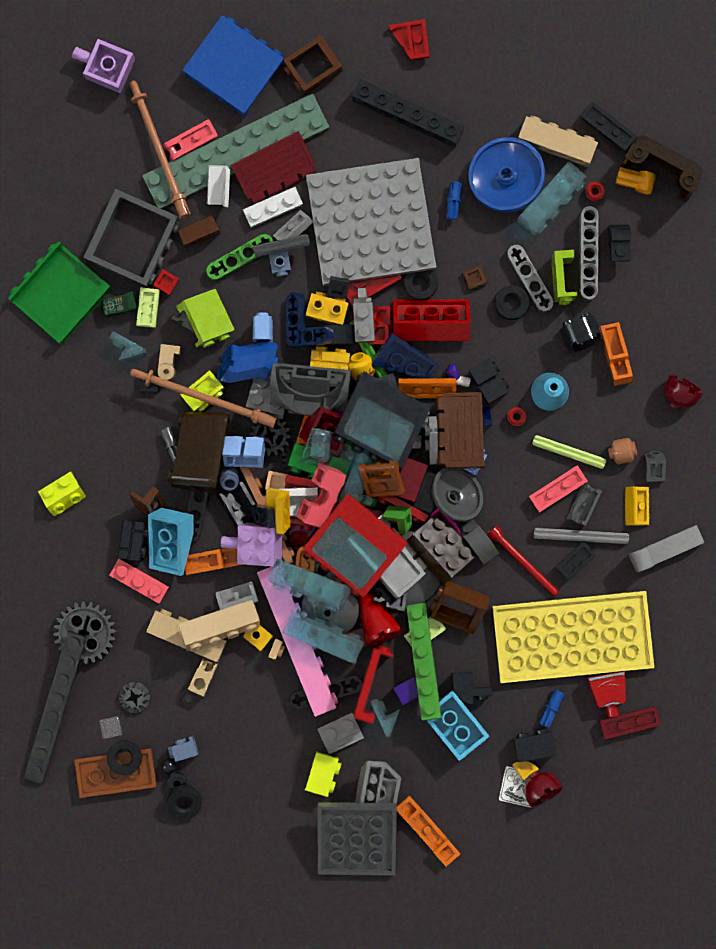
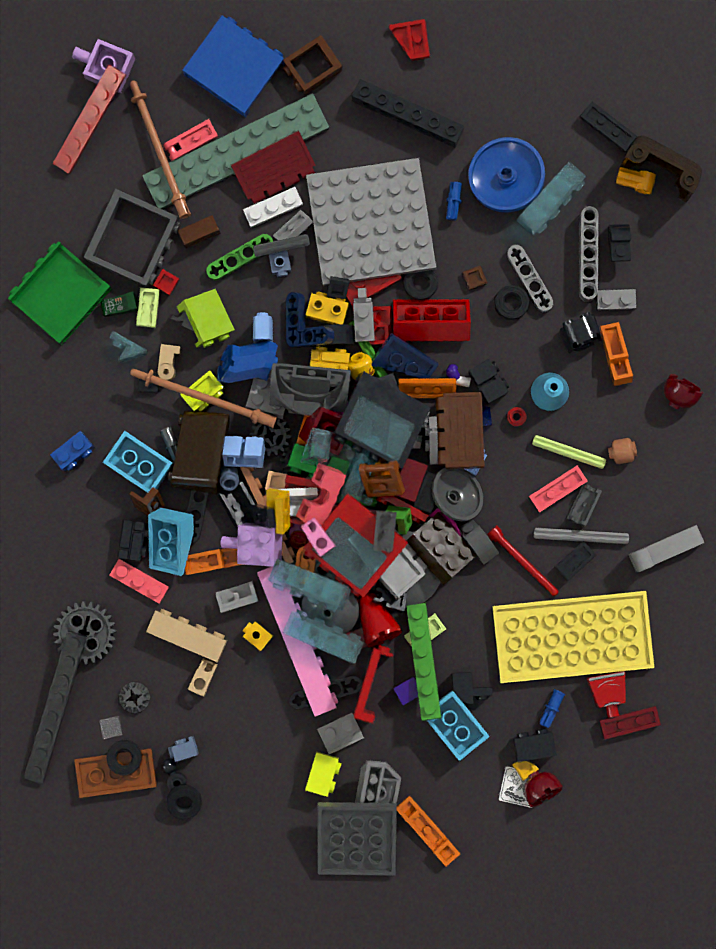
(62, 494): neon yellow bracket -> none
(72, 451): none -> blue brick
(89, 119): none -> plate
(138, 462): none -> medium azure brick
(218, 185): white panel -> none
(219, 625): tan brick -> none
(277, 649): light nougat plate -> none
(318, 537): none -> bright pink leg
(384, 531): none -> dark grey hinge
(386, 721): clear light blue slope -> none
(454, 617): reddish brown window -> none
(557, 260): lime panel -> none
(558, 141): tan brick -> none
(594, 185): red plate -> none
(616, 299): none -> light grey plate
(637, 505): yellow slope -> none
(655, 466): dark grey bracket -> none

